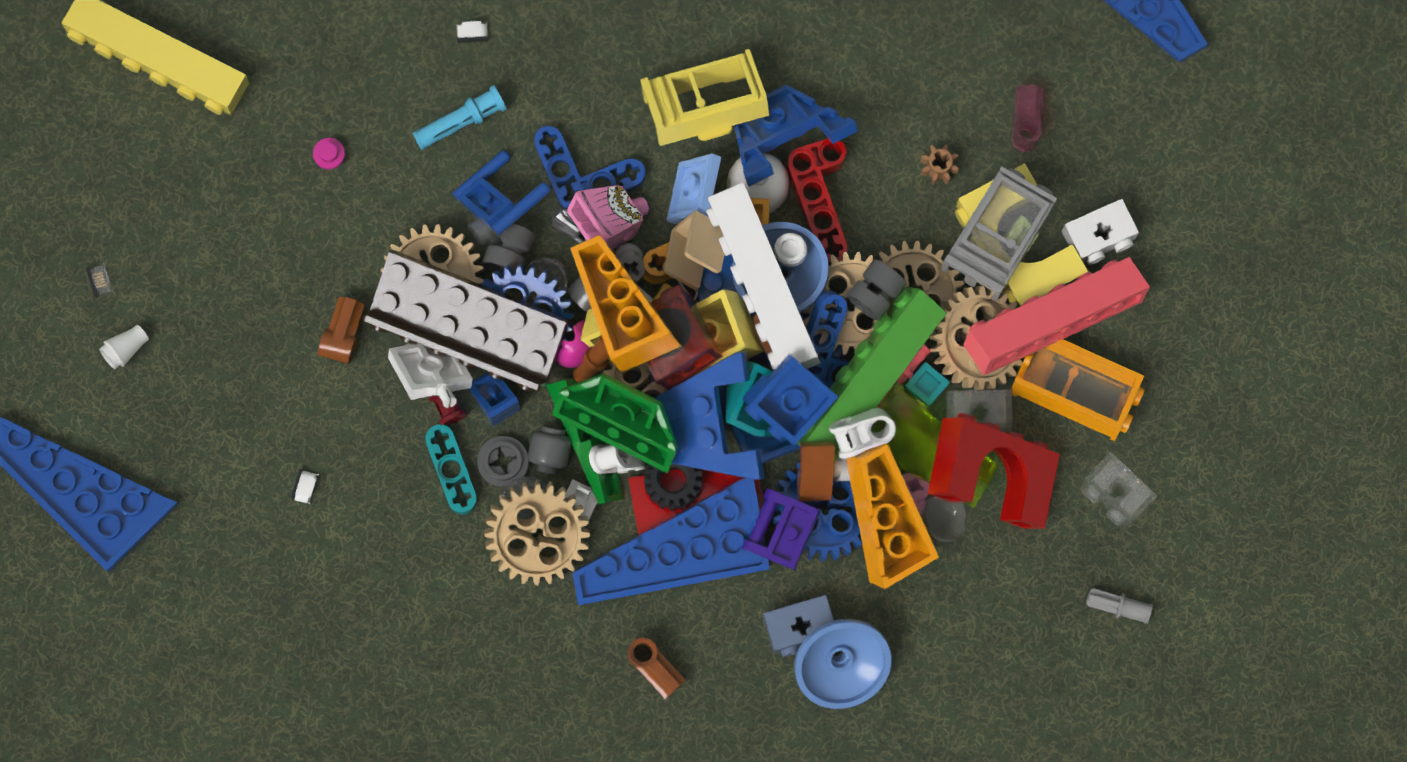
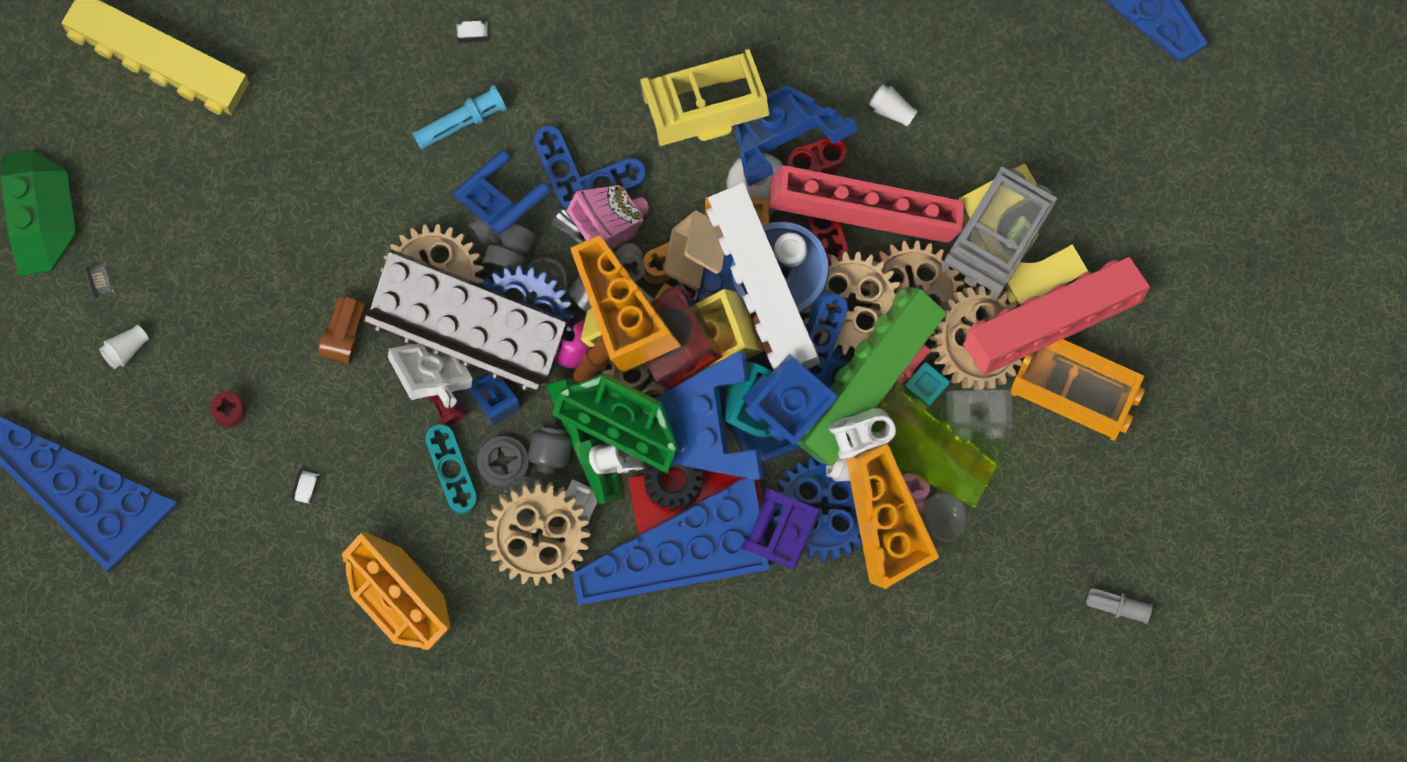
(36, 210): none -> green wedge
(229, 415): none -> dark red wheel
(328, 153): dark pink plate -> none
(395, 592): none -> light orange wedge
(657, 670): dark orange piece -> none
(693, 186): light blue tile -> none
(782, 621): sand blue brick -> none
(816, 471): dark orange slope -> none
(845, 678): medium blue dish -> none
(866, 204): none -> coral brick
(882, 280): dark grey wheel -> none
(892, 105): none -> white cone
(936, 172): medium nougat gear -> none
(1027, 116): clear pink piece -> none
(1027, 465): red arch -> none
(1110, 219): white brick -> none
(1113, 474): clear brick -> none

